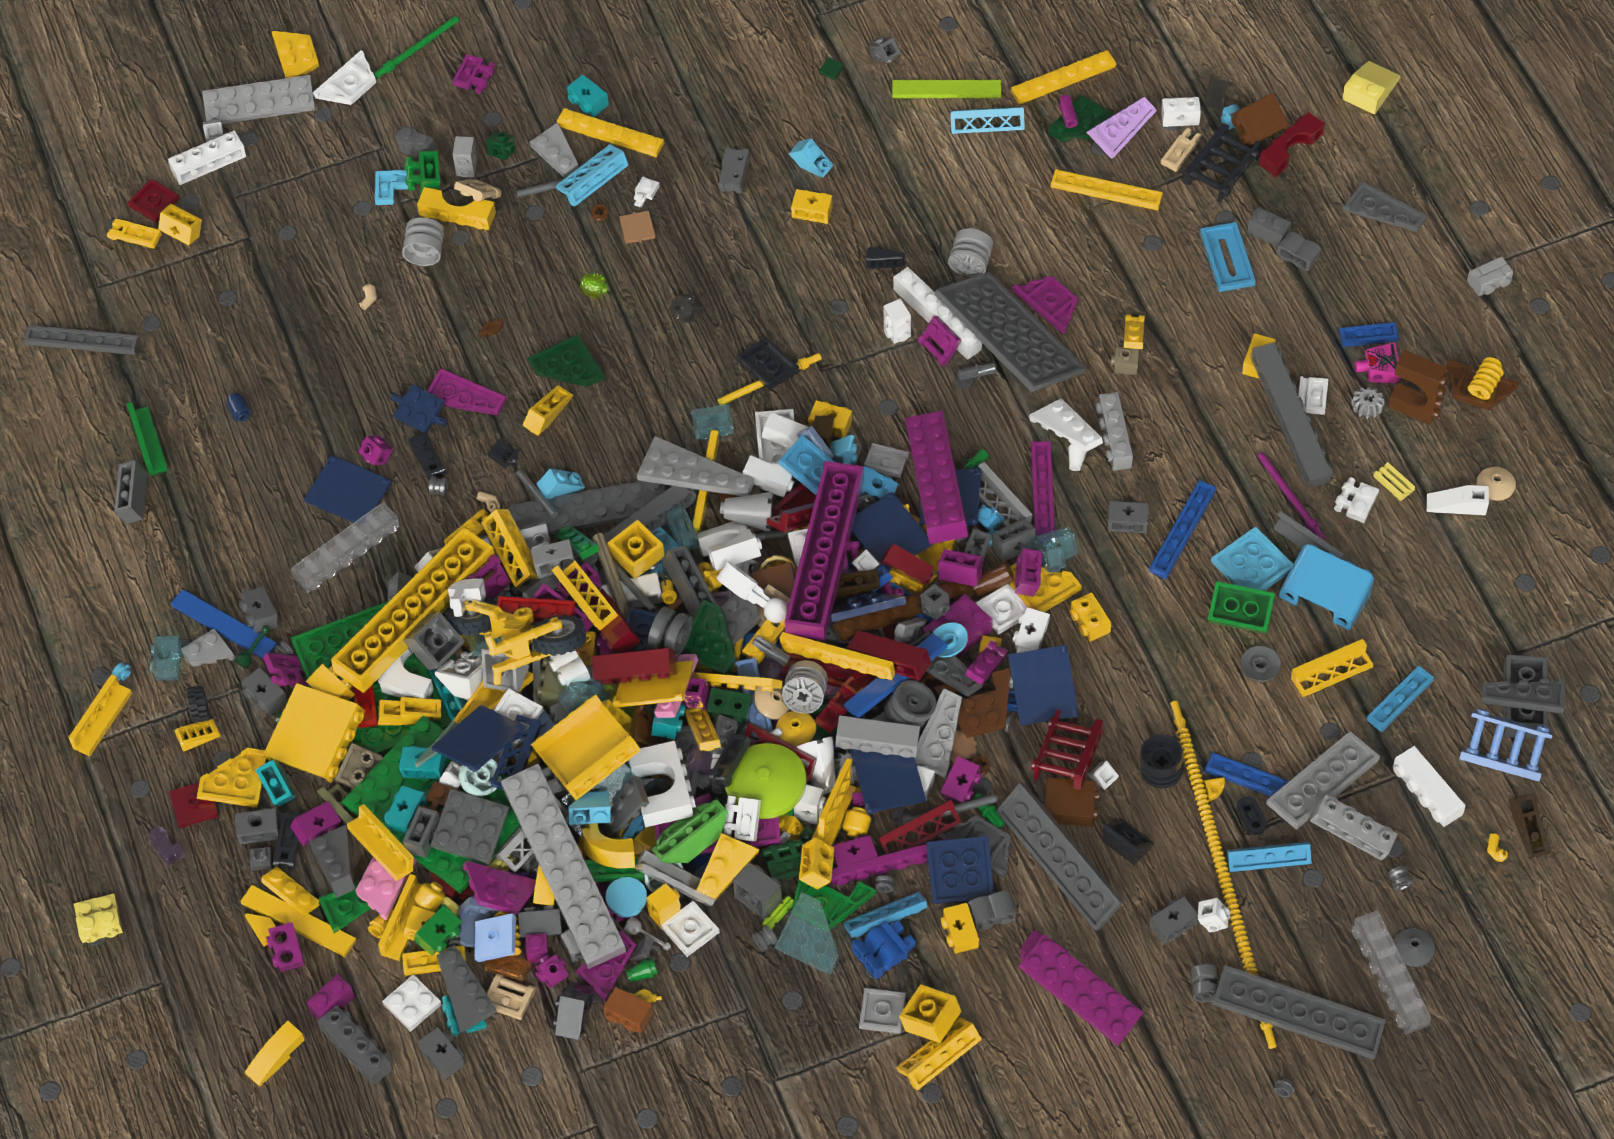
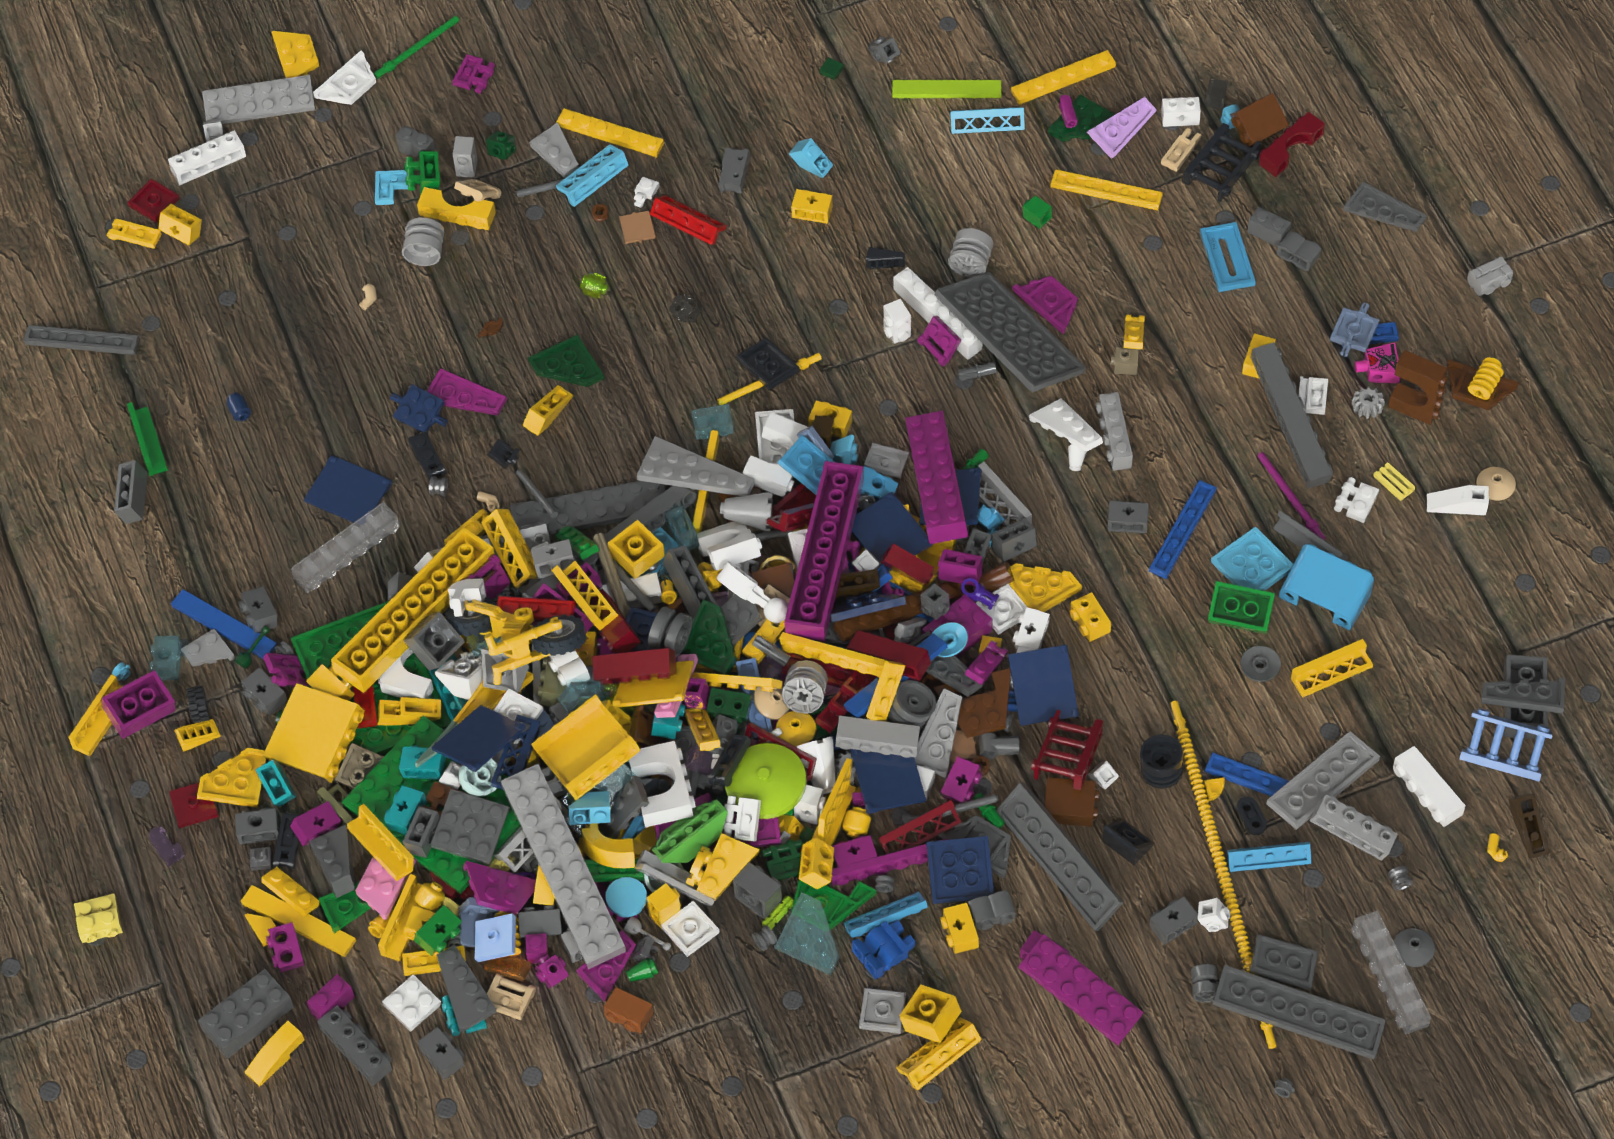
(138, 704): none -> magenta brick
(246, 1013): none -> dark grey brick
(375, 450): magenta brick -> none
(559, 483): medium azure slope -> none
(573, 1010): brick -> none
(587, 96): teal brick -> none
(647, 996): yellow piece -> none
(687, 219): none -> red fence
(702, 859): none -> yellow plate
(885, 691): none -> yellow plate
(979, 593): none -> dark purple connector
(992, 746): none -> dark grey piece
(1028, 572): magenta brick -> none
(1037, 212): none -> green brick
(1042, 487): magenta plate -> none
(1056, 548): clear light blue brick -> none
(1283, 962): none -> dark grey tile
(1354, 329): none -> sand blue plate
(1370, 86): light yellow slope -> none
(1400, 699): dark azure plate -> none

